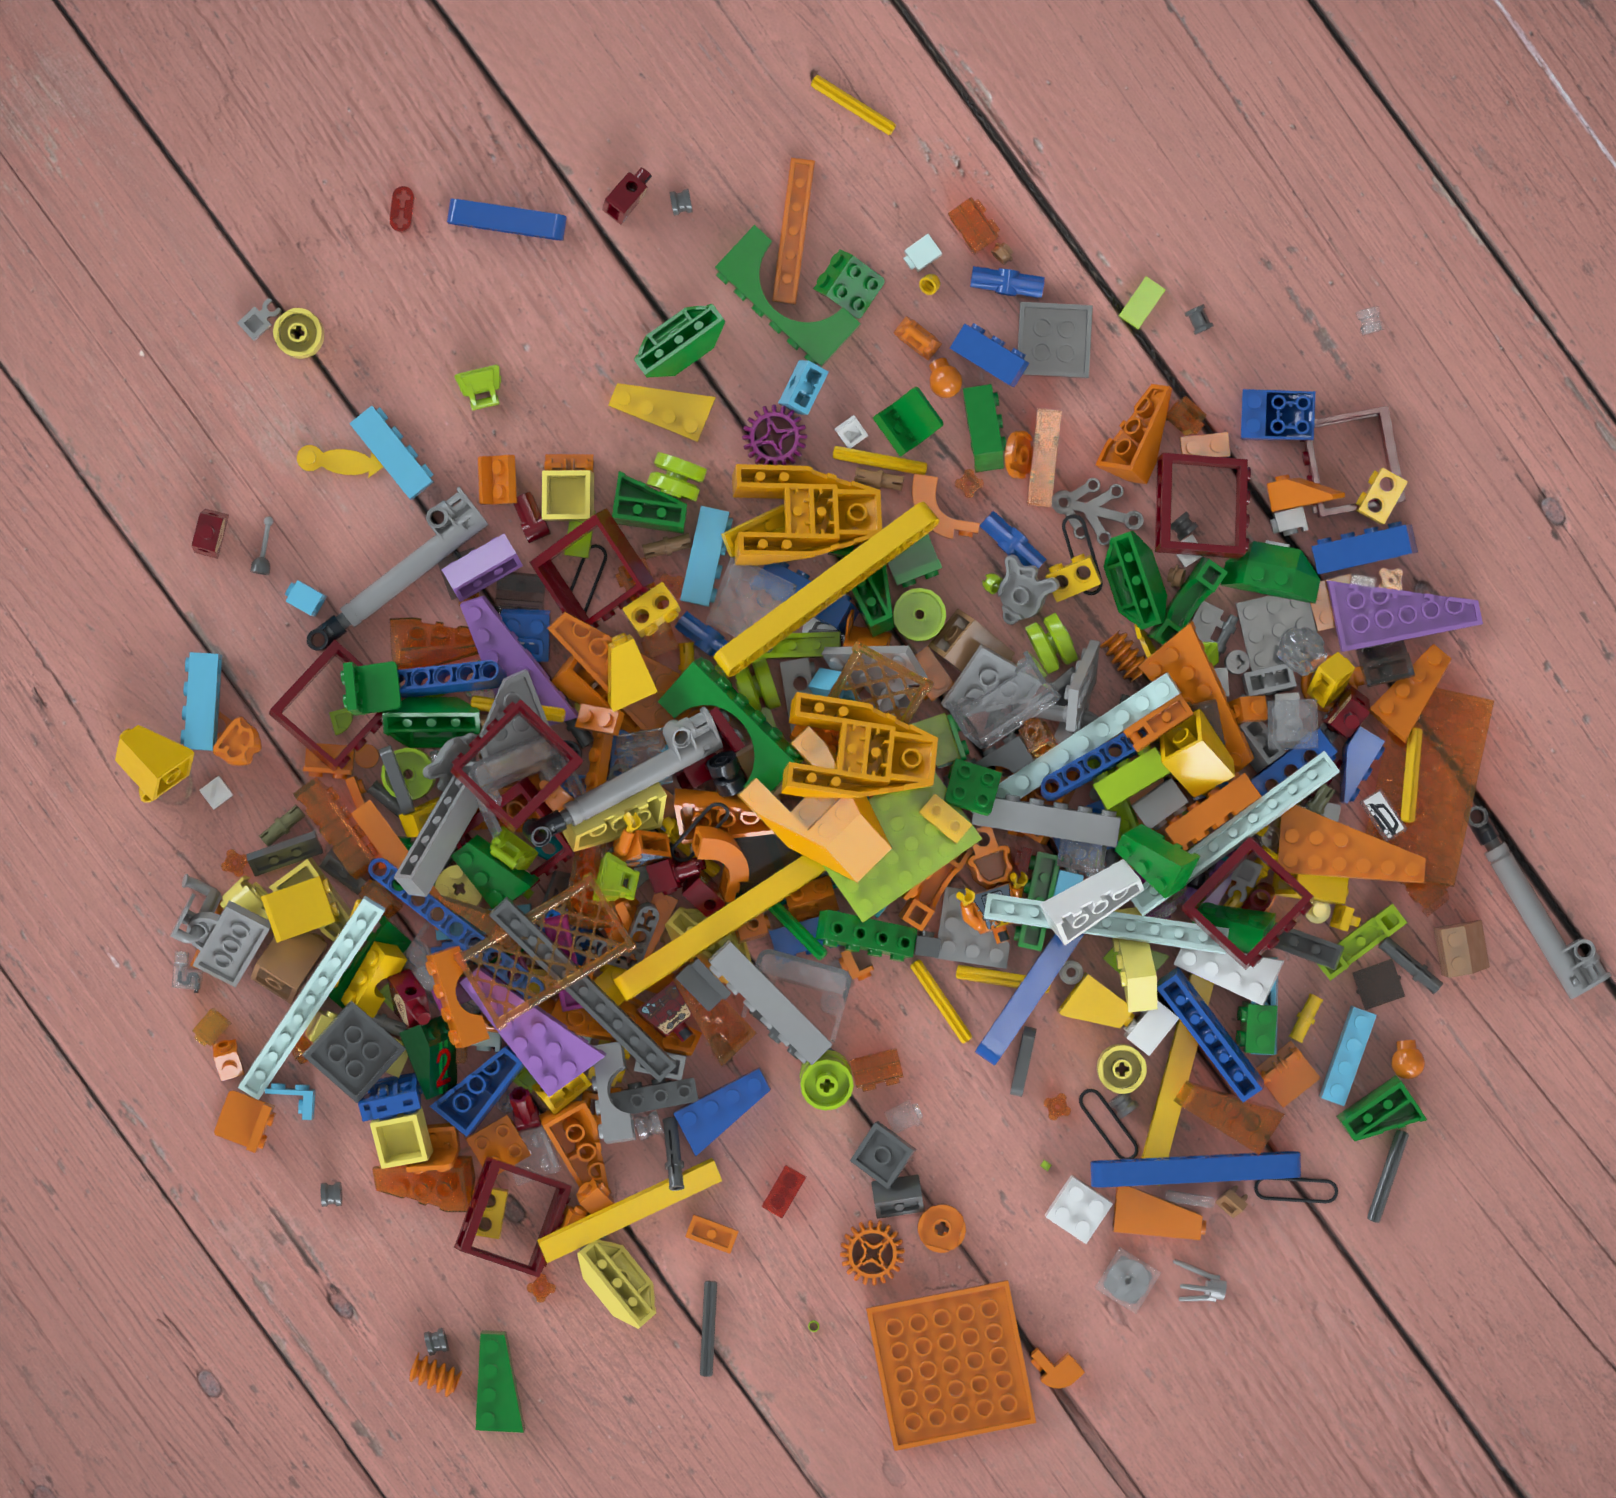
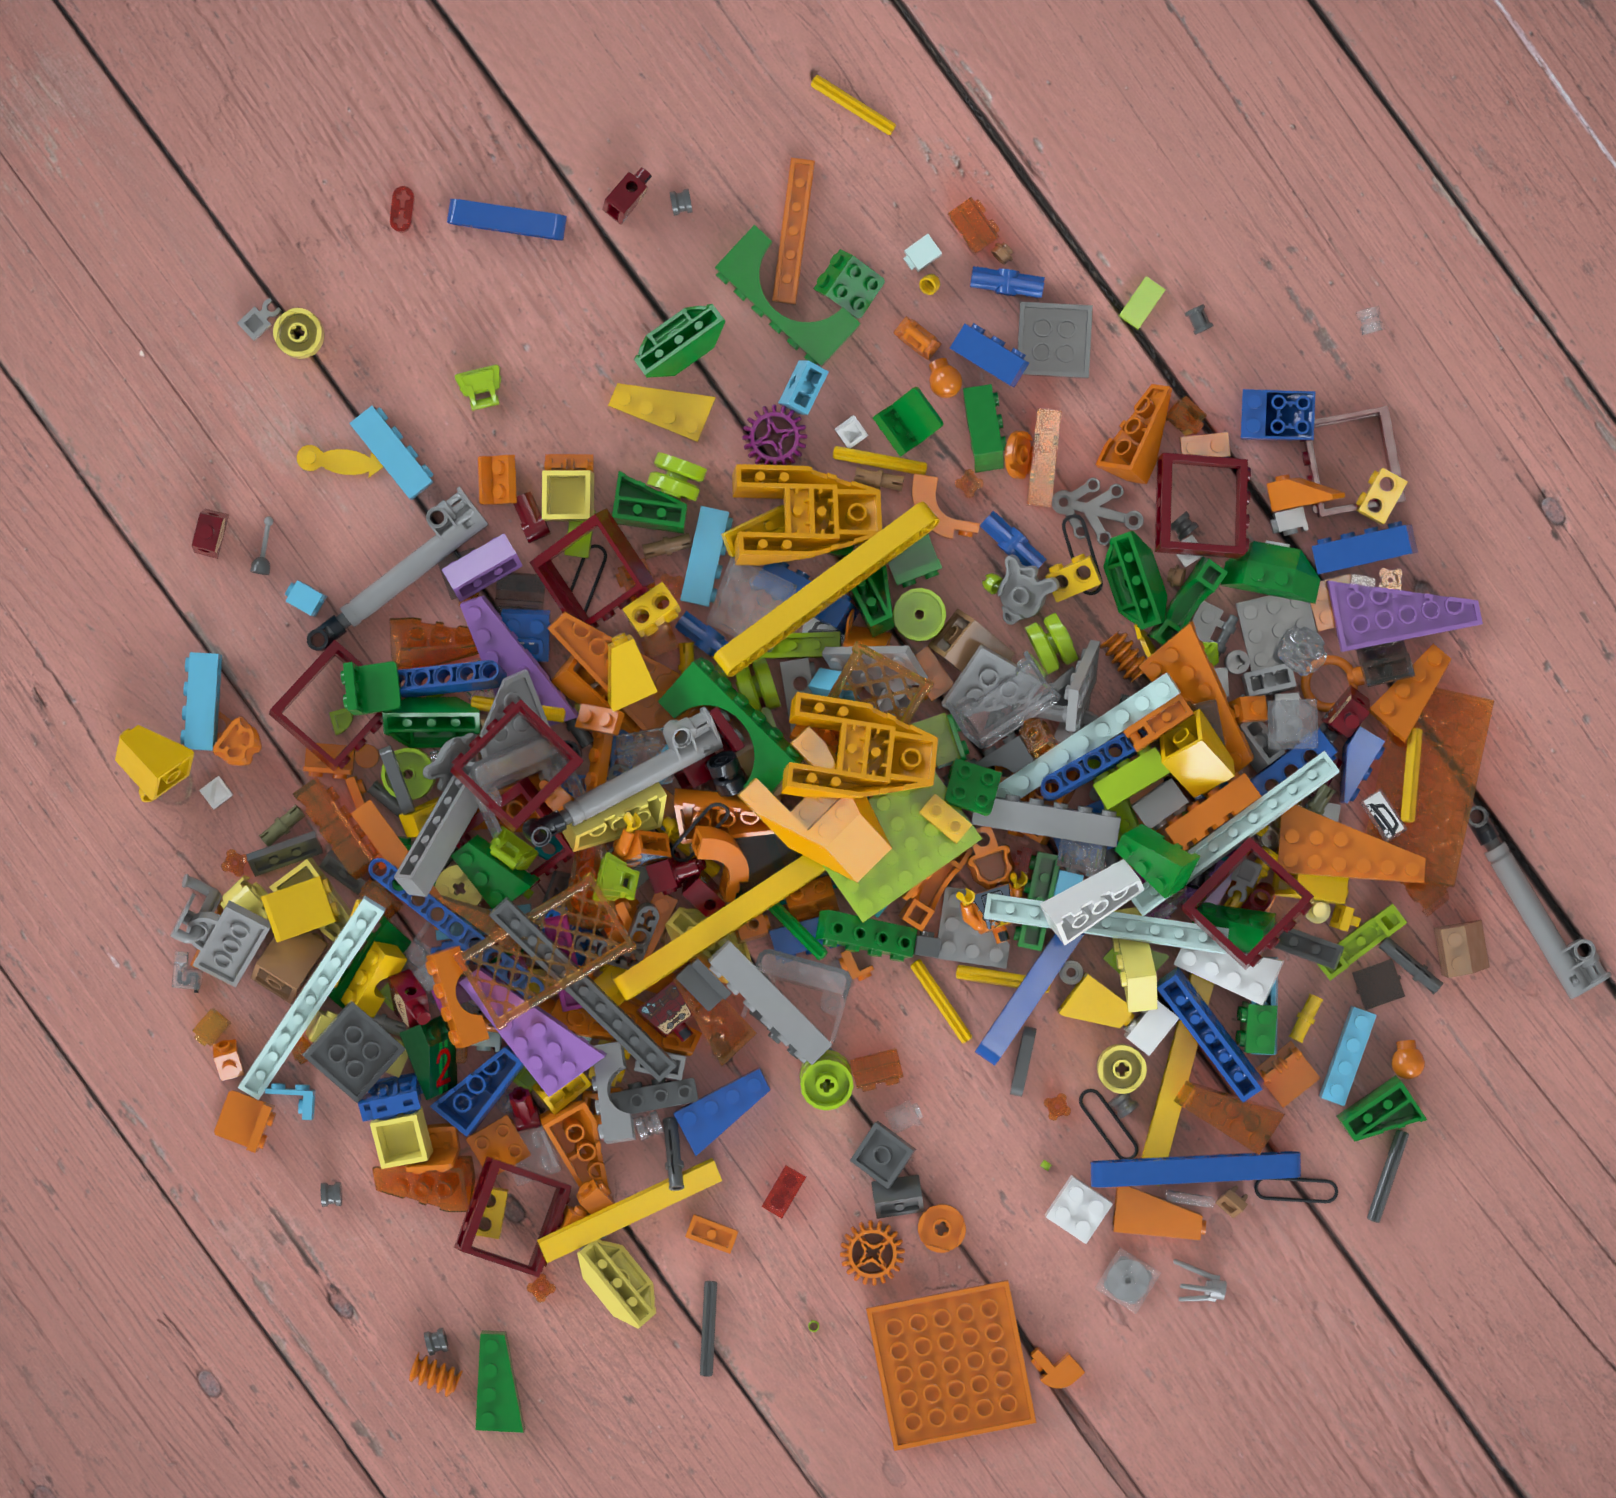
(1330, 679): yellow brick -> none

